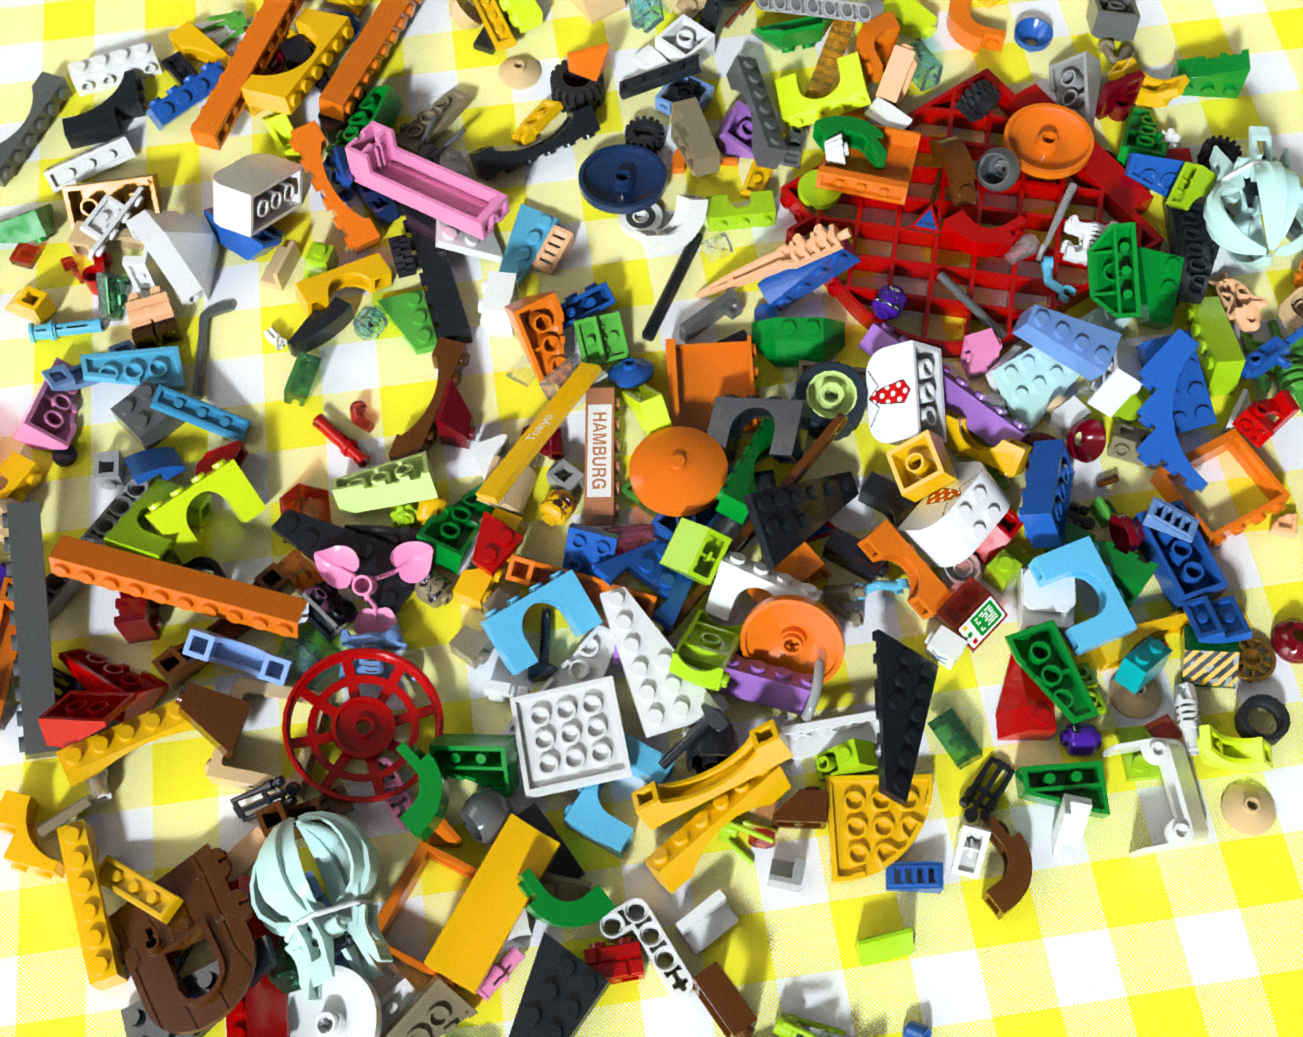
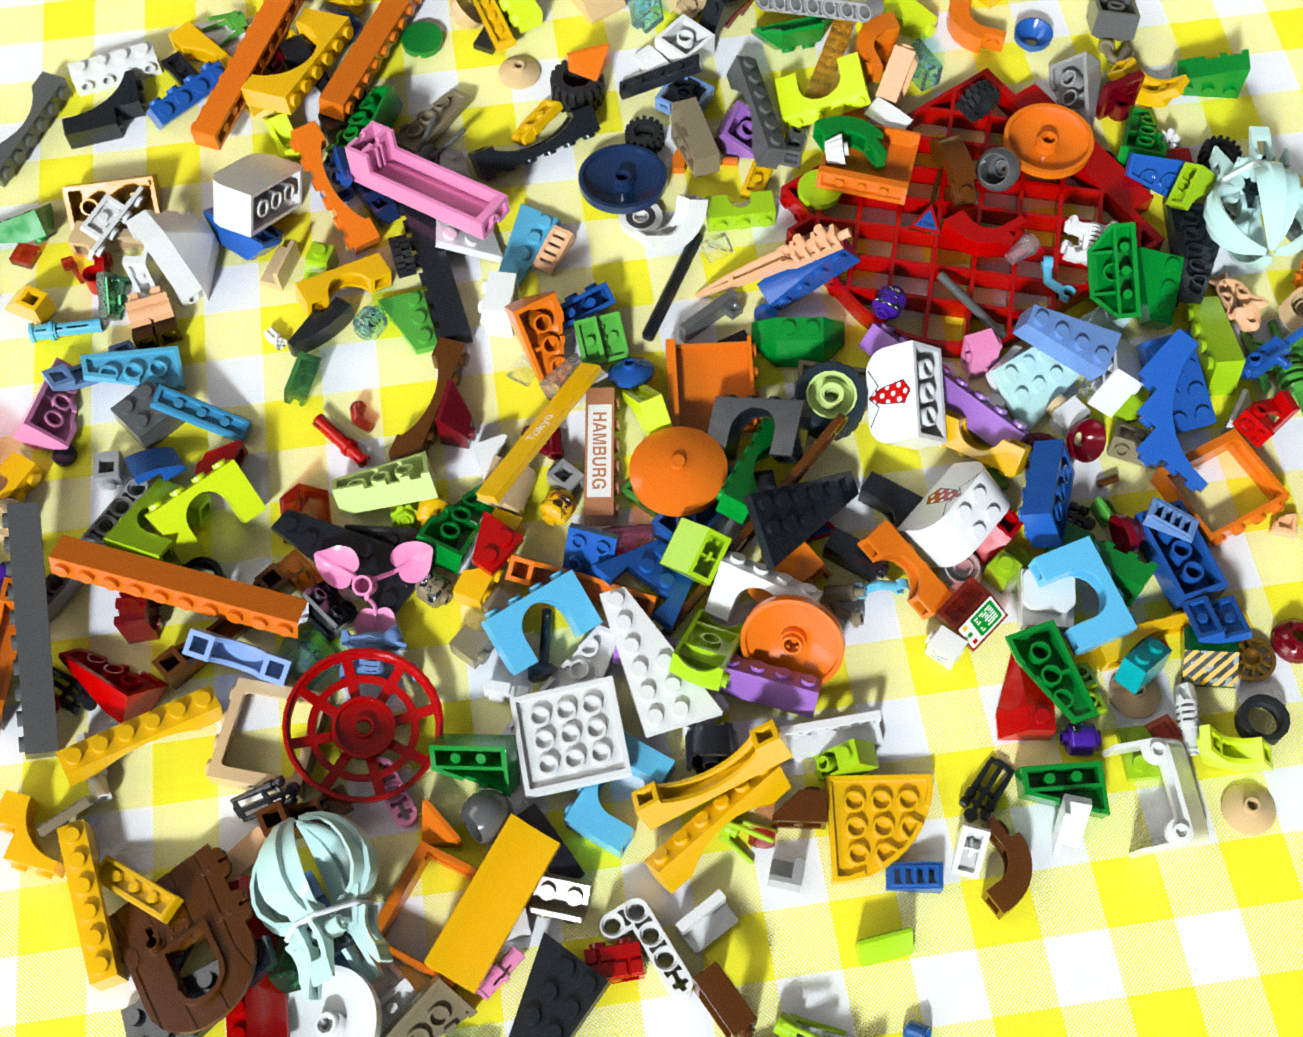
(81, 715): red slope -> none
(89, 163): white fence -> none
(204, 320): dark grey piece -> none
(214, 716): reddish brown slope -> none
(422, 39): none -> green tile
(433, 795): green arch -> none
(559, 913): green arch -> none
(713, 717): black piece -> none
(817, 682): light grey piece -> none
(901, 706): black wing -> none
(921, 466): yellow brick -> none
(955, 739): clear green hinge -> none
(1063, 206): light grey piece -> none

